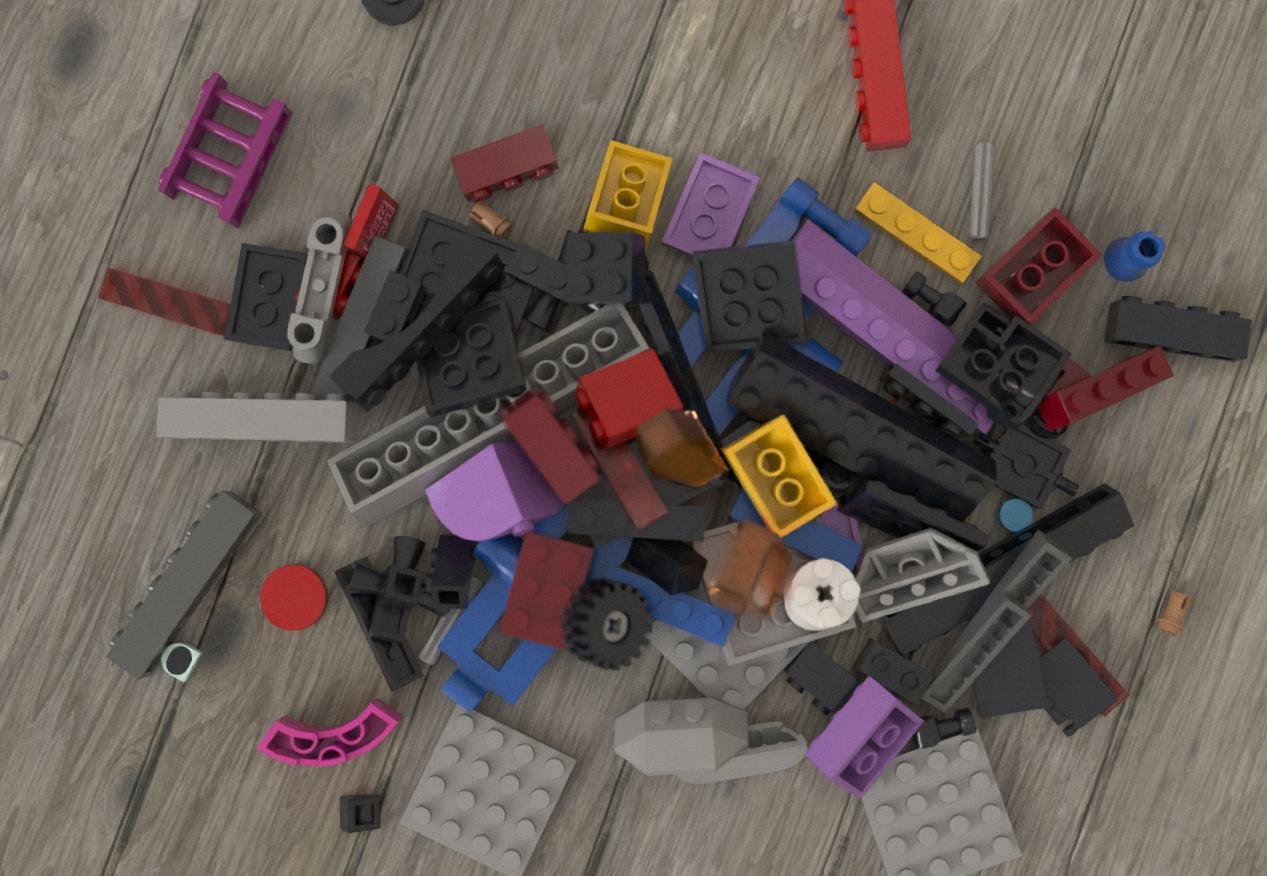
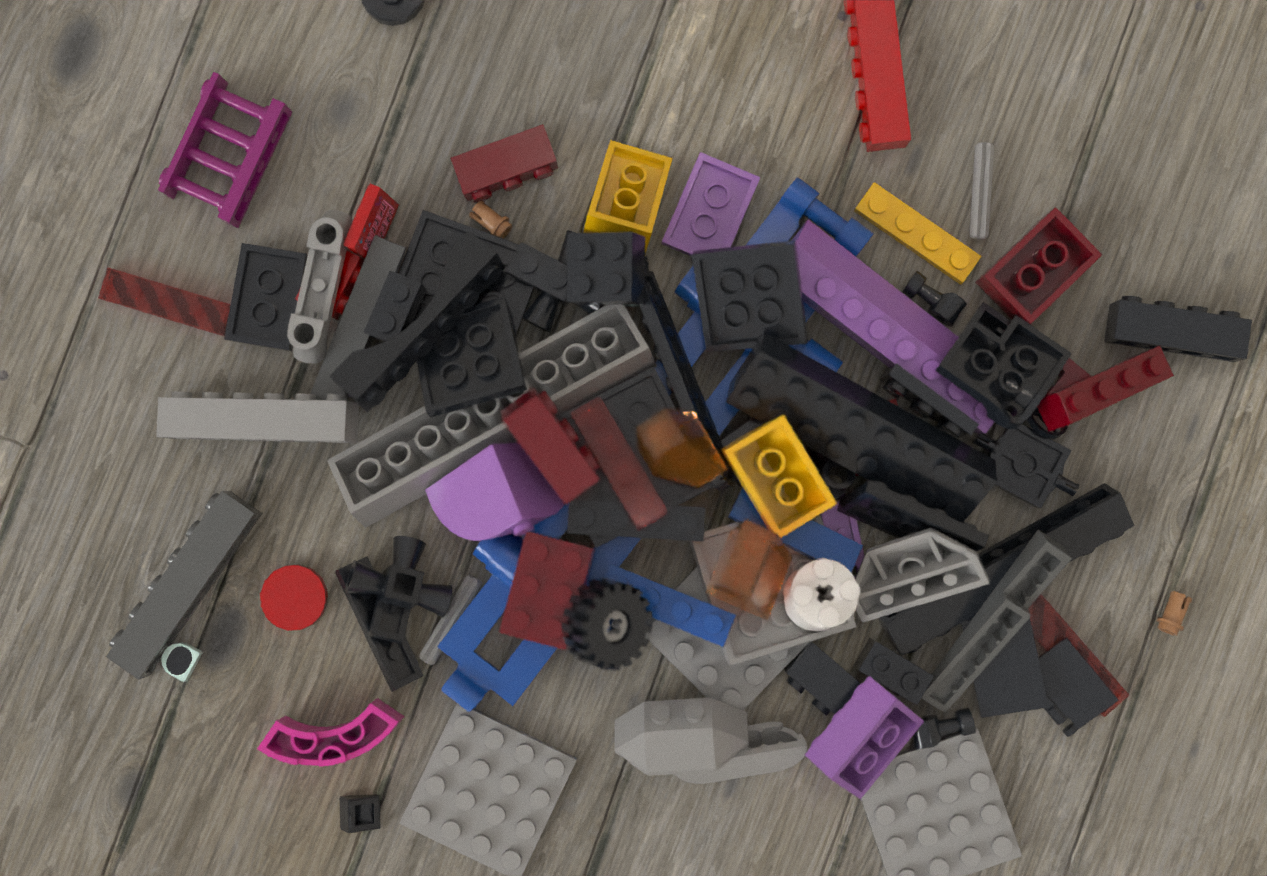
(451, 573): black brick -> none
(625, 397): red brick -> none
(668, 563): black brick -> none
(1014, 515): dark azure tile -> none
(1132, 256): blue plant -> none

